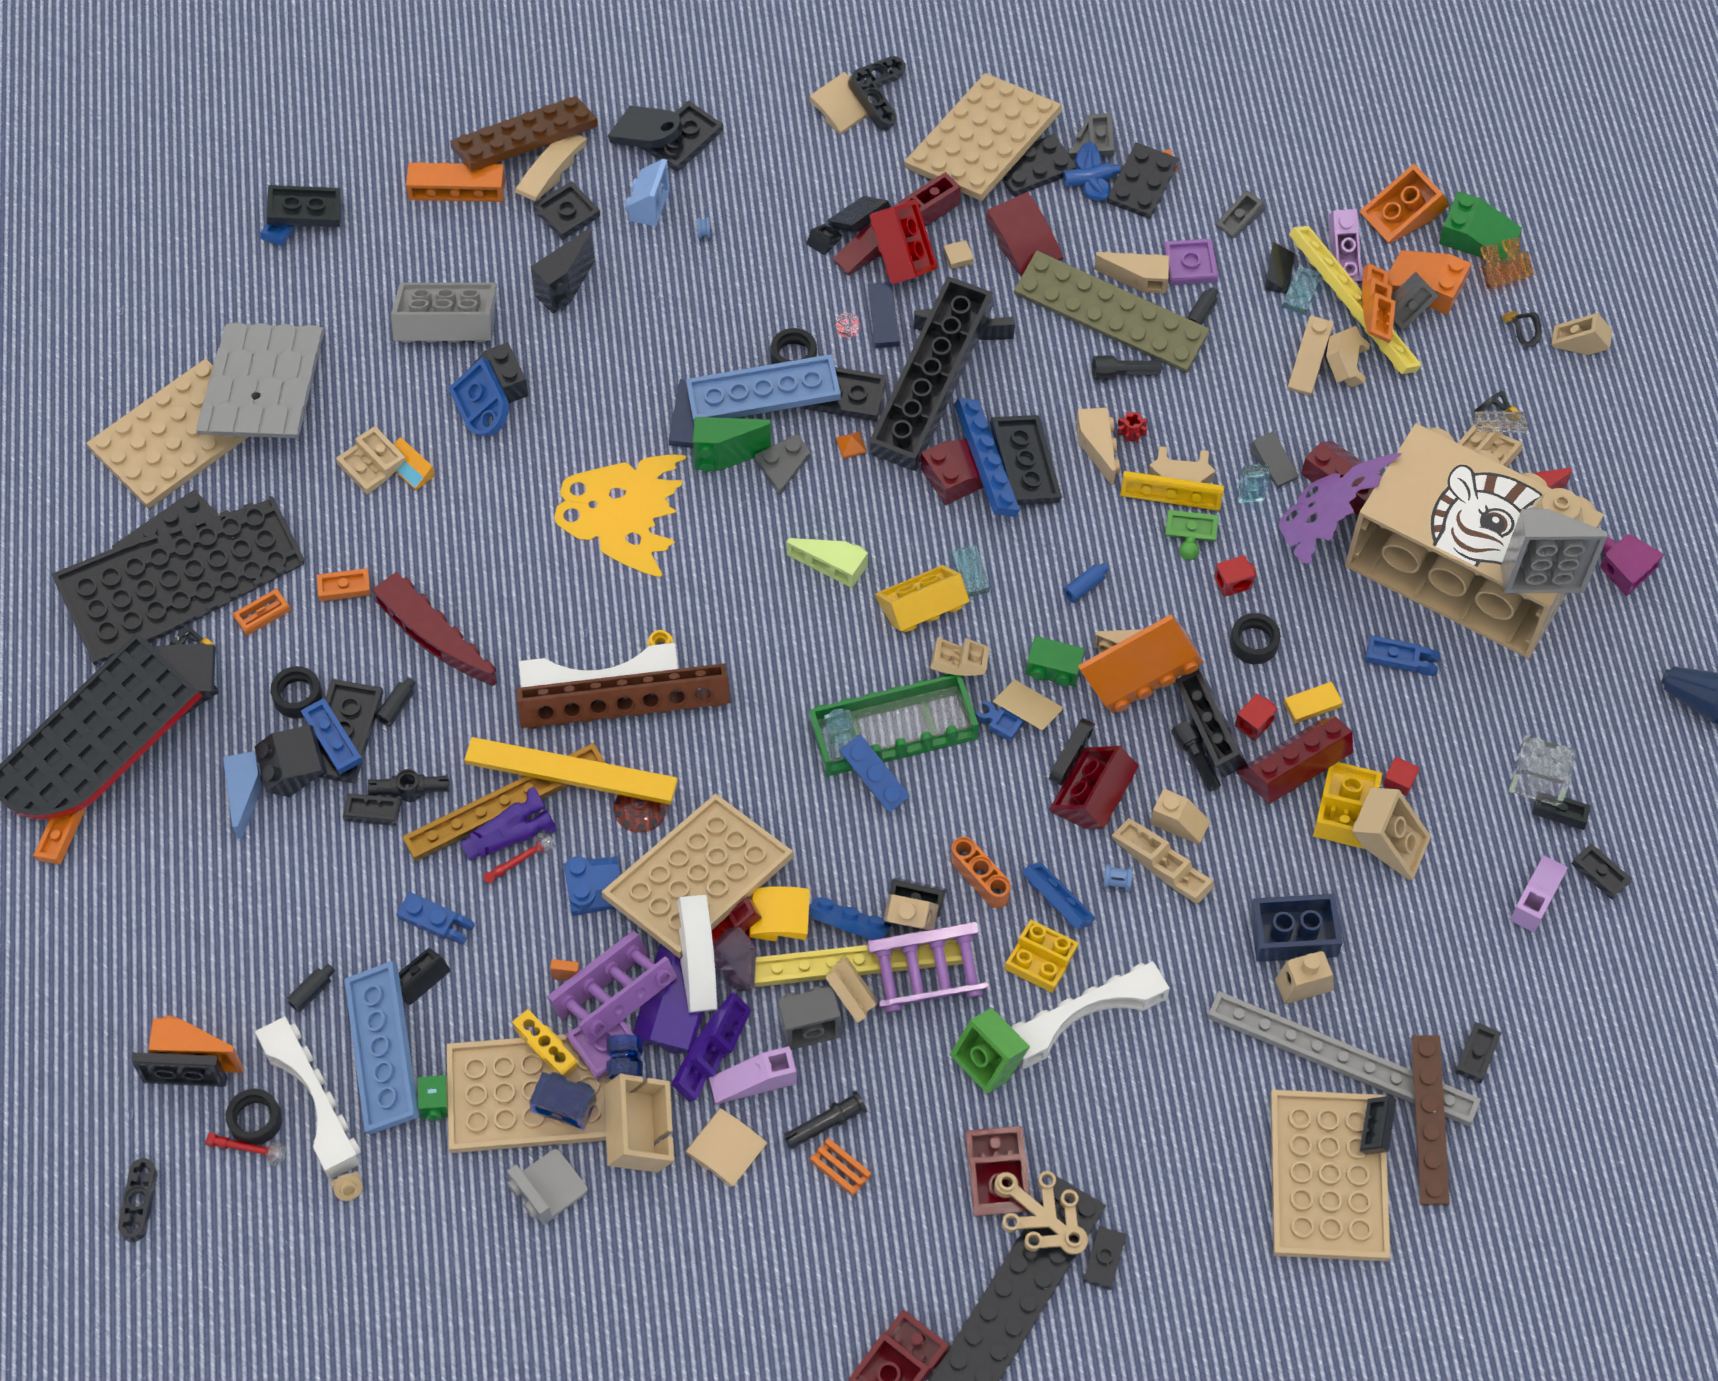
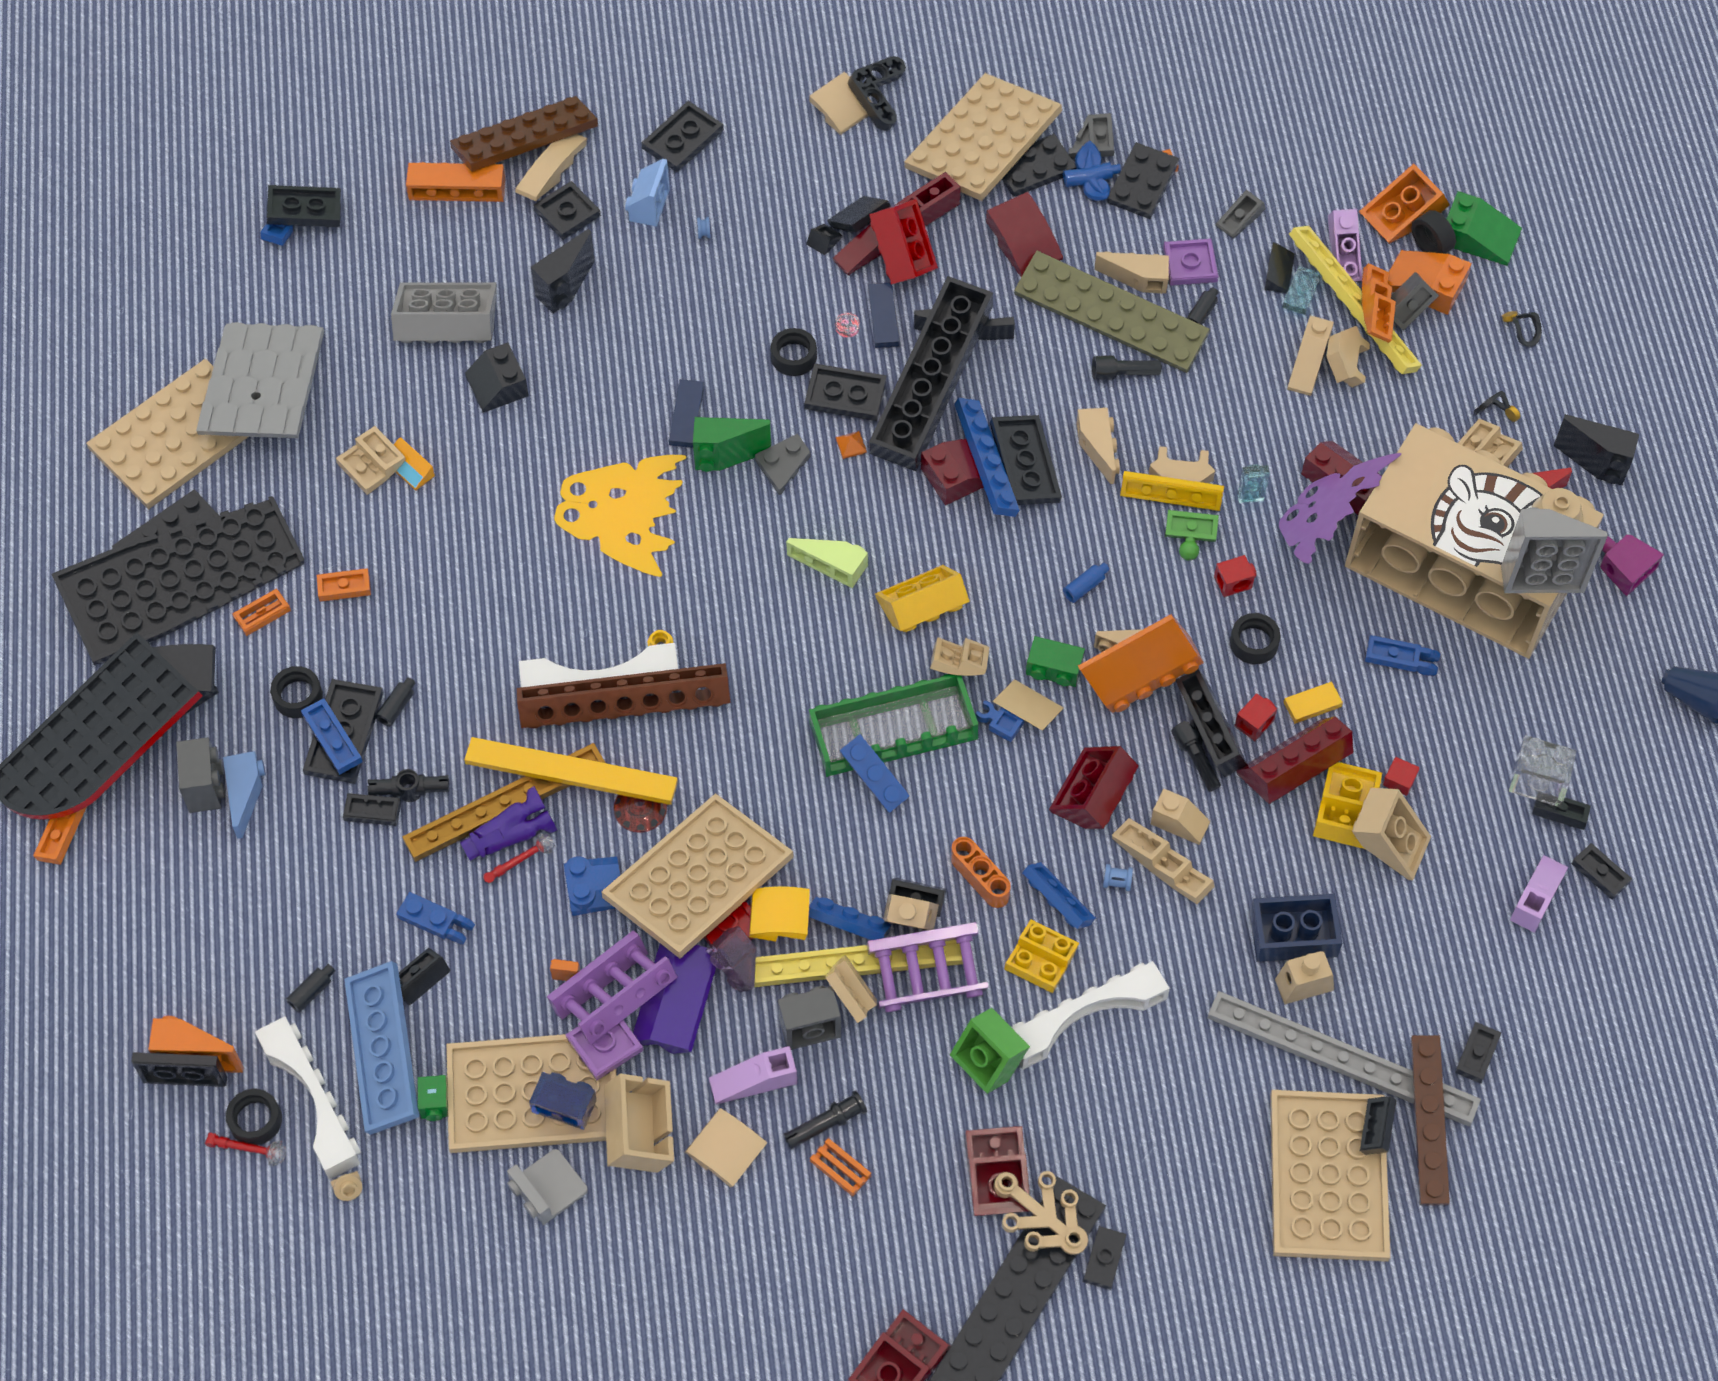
(126, 1218): black beam -> none
(180, 638): black piece -> none
(200, 775): none -> dark grey brick
(289, 760): black slope -> none
(430, 628): dark red slope -> none
(479, 397): blue tile -> none
(544, 1035): yellow piece -> none
(624, 1055): clear blue wheel -> none
(646, 127): black tile -> none
(698, 954): white slope -> none
(710, 1046): dark purple slope -> none
(744, 914): dark red tile -> none
(764, 388): medium blue plate -> none
(840, 725): clear light blue plate -> none
(958, 254): tan tile -> none
(969, 565): clear light blue plate -> none
(1071, 751): black beam -> none
(1132, 427): red gear -> none
(1271, 453): dark grey slope -> none
(1433, 233): none -> black tyre
(1500, 422): clear tile -> none
(1508, 269): clear orange plate -> none
(1583, 335): tan slope -> none
(1597, 448): none -> black slope

